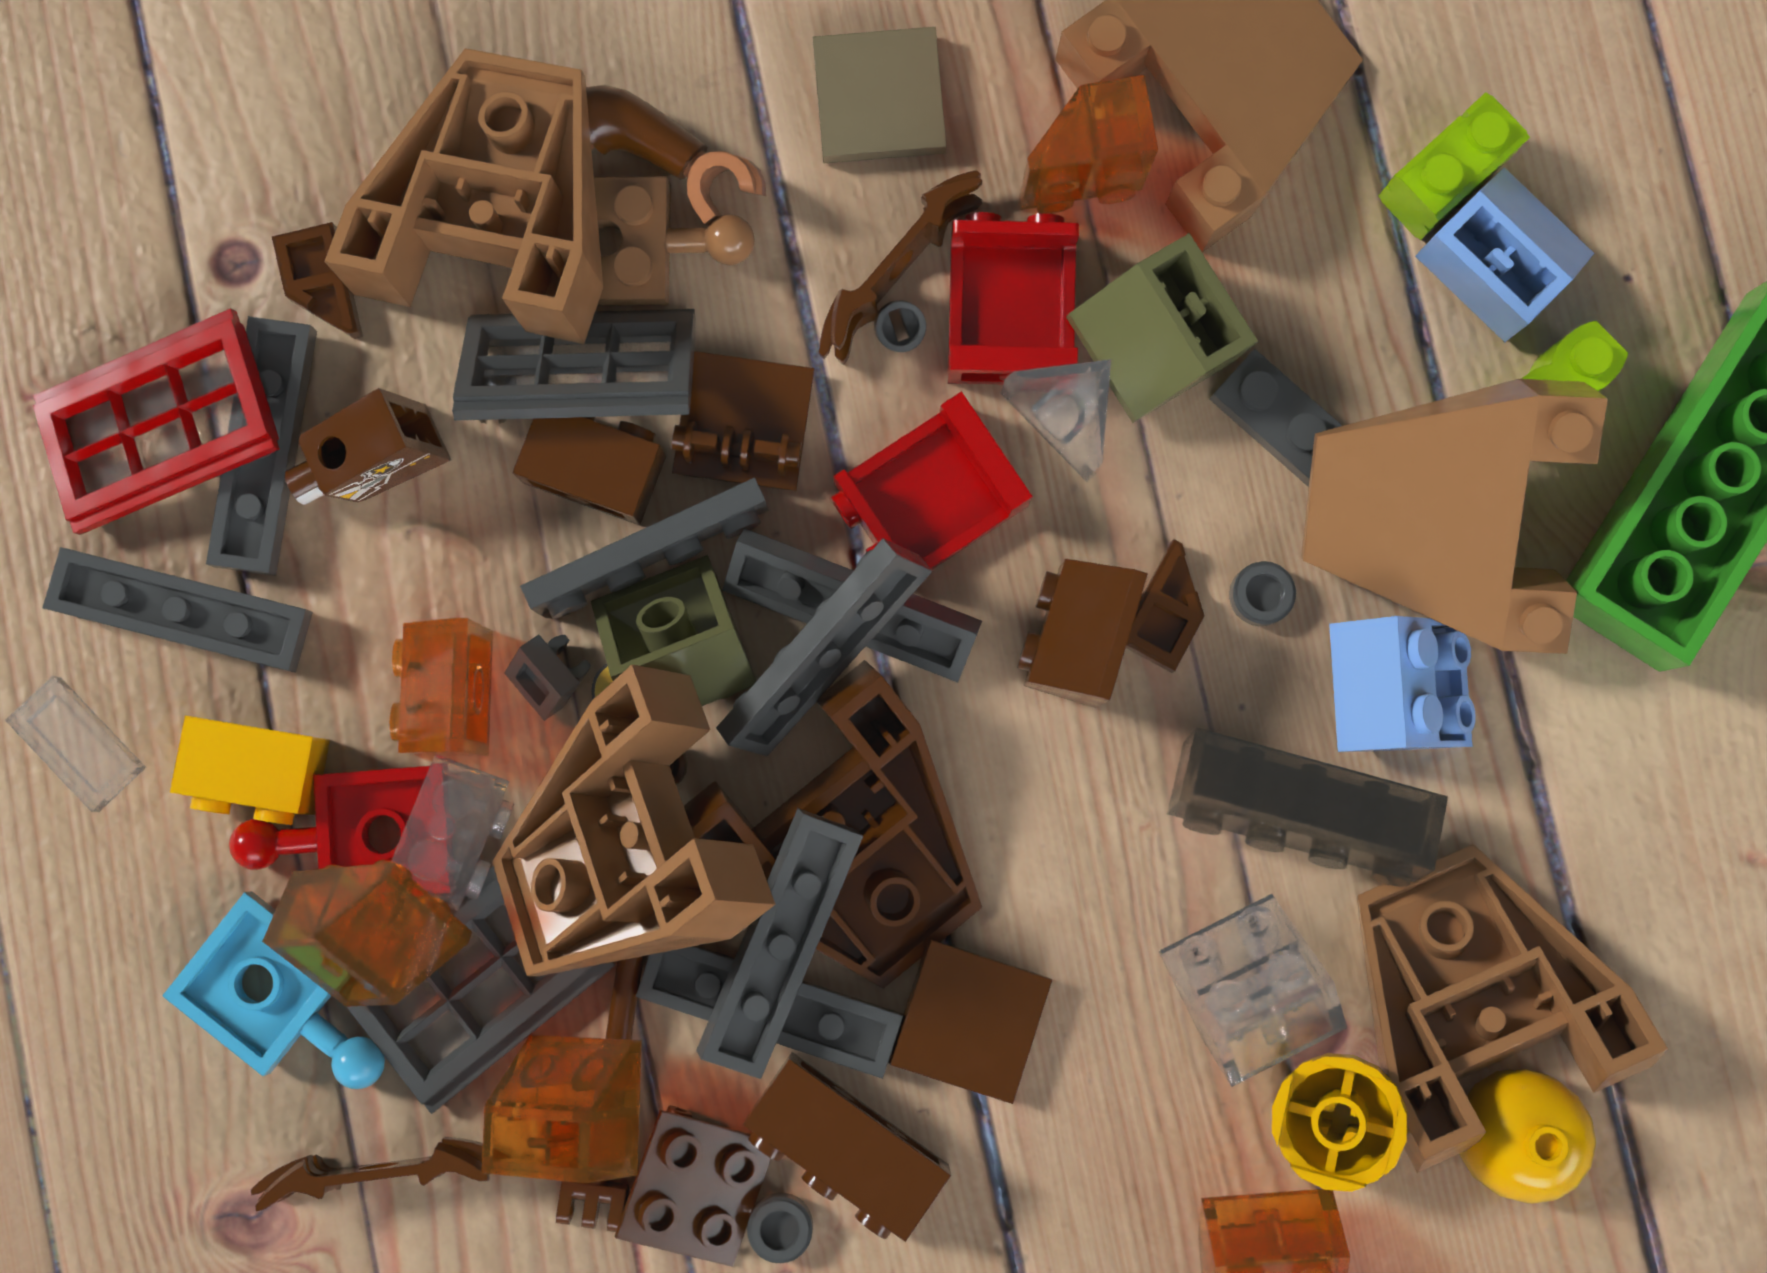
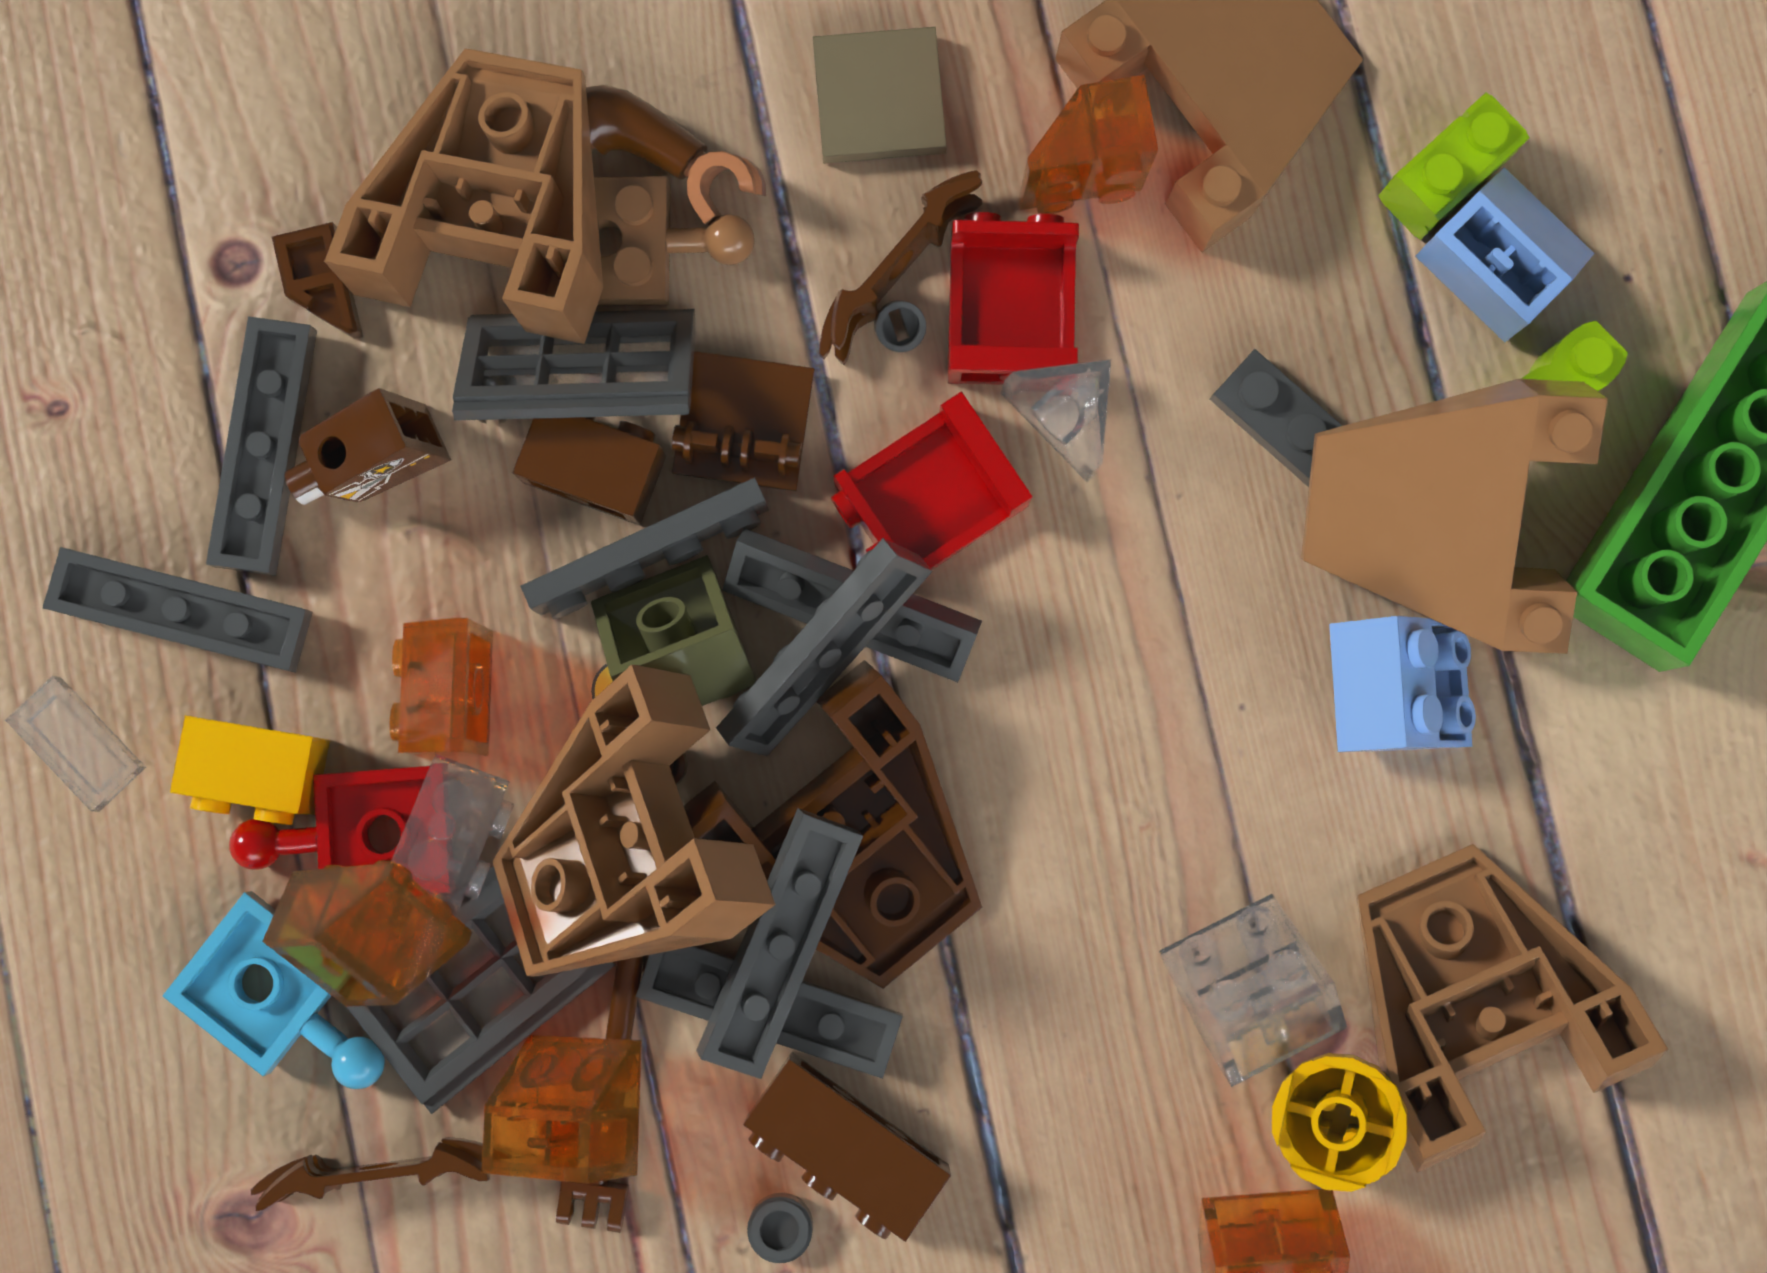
(155, 422): red piece -> none
(543, 676): dark grey tile -> none
(693, 1189): reddish brown hinge -> none
(970, 1021): reddish brown tile -> none
(1082, 631): reddish brown slope -> none
(1162, 327): olive slope -> none
(1167, 612): reddish brown tile -> none
(1262, 593): dark grey tile -> none
(1307, 807): clear smoke brick -> none
(1534, 1139): yellow cylinder -> none

